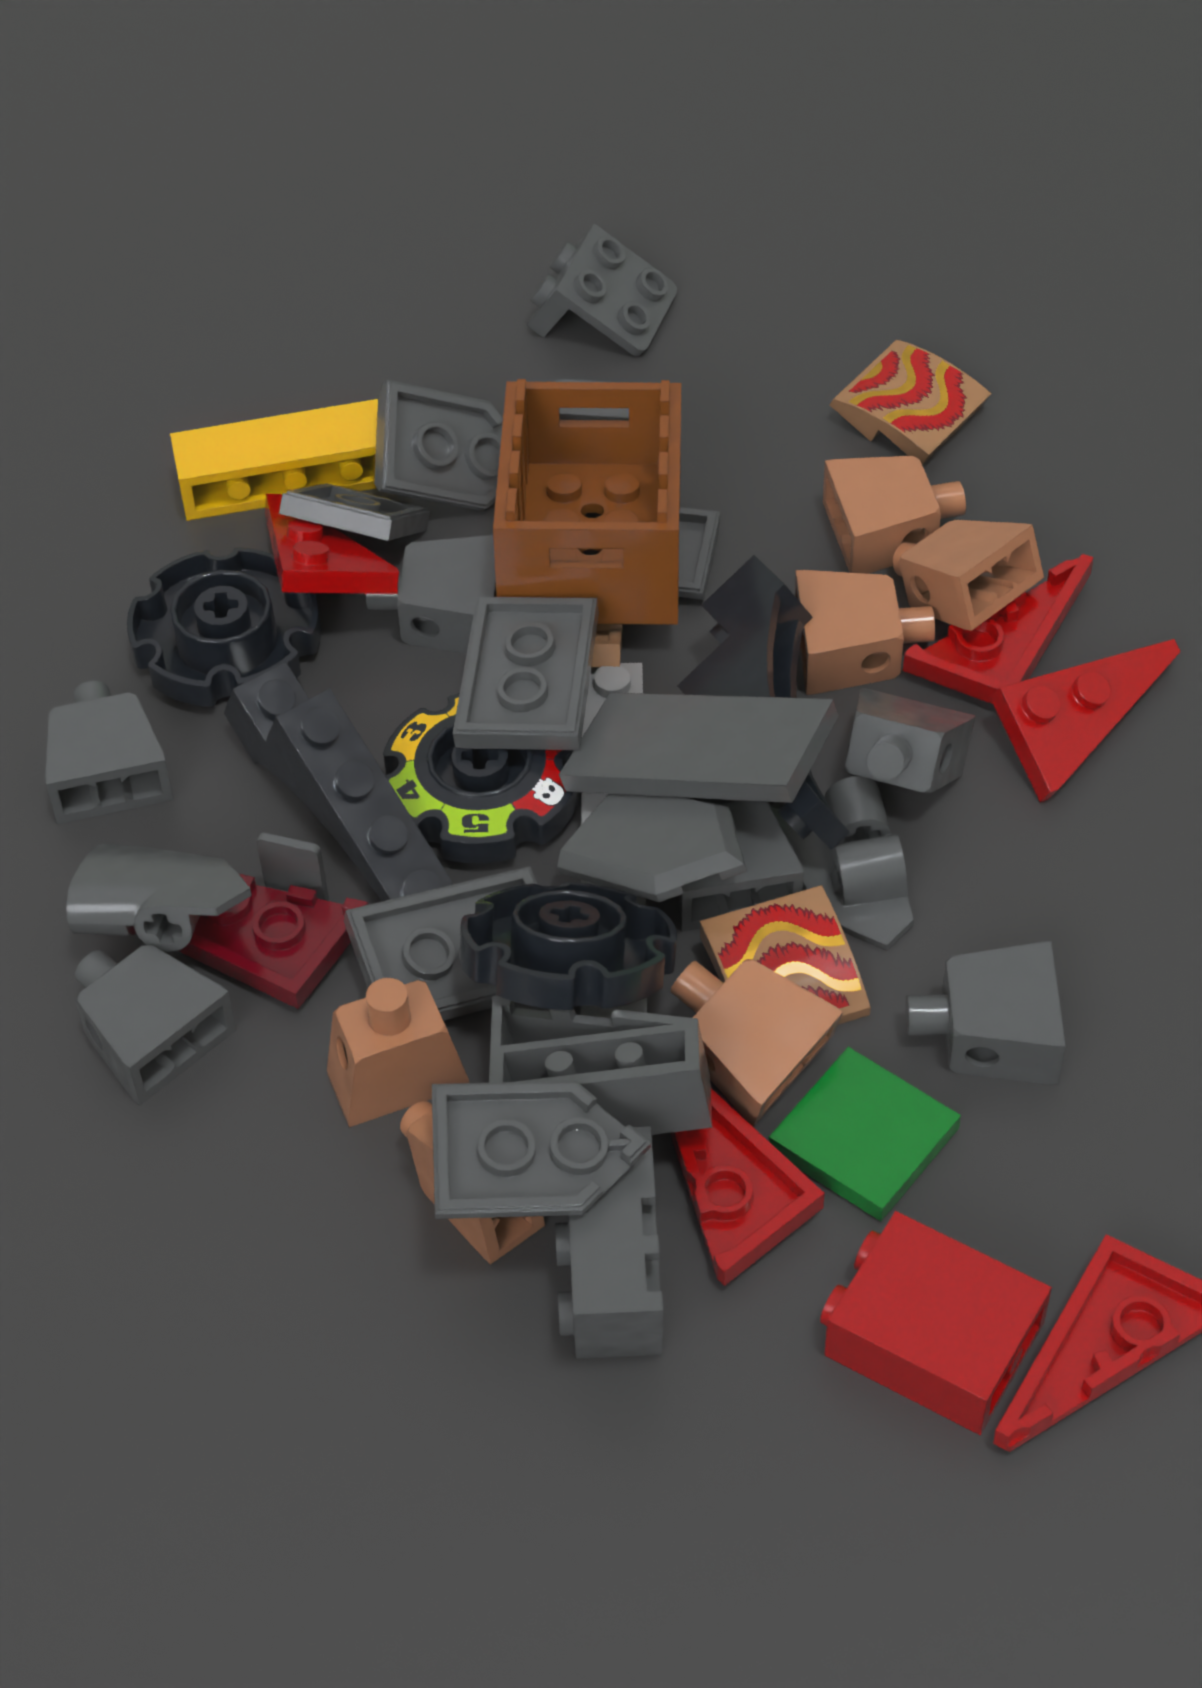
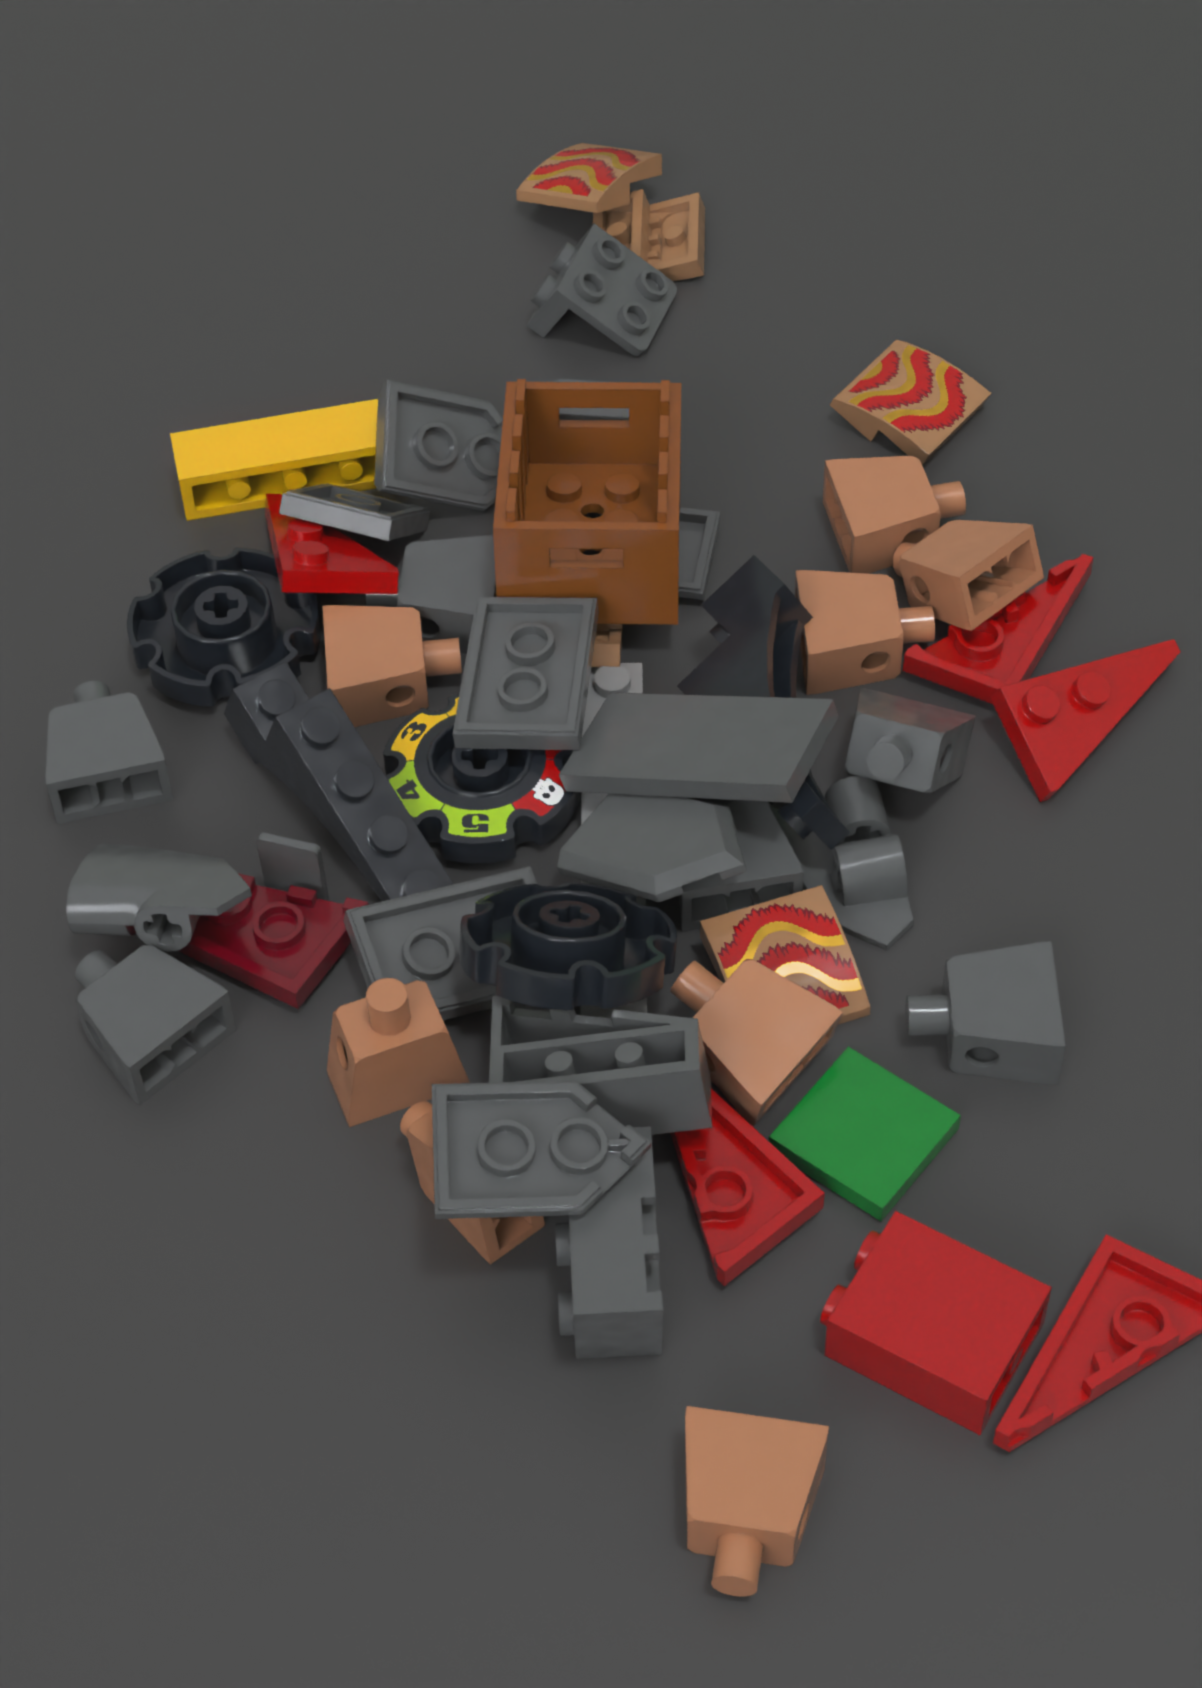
(381, 662): none -> nougat torso
(589, 177): none -> slope
(662, 234): none -> medium nougat slope
(749, 1491): none -> nougat torso

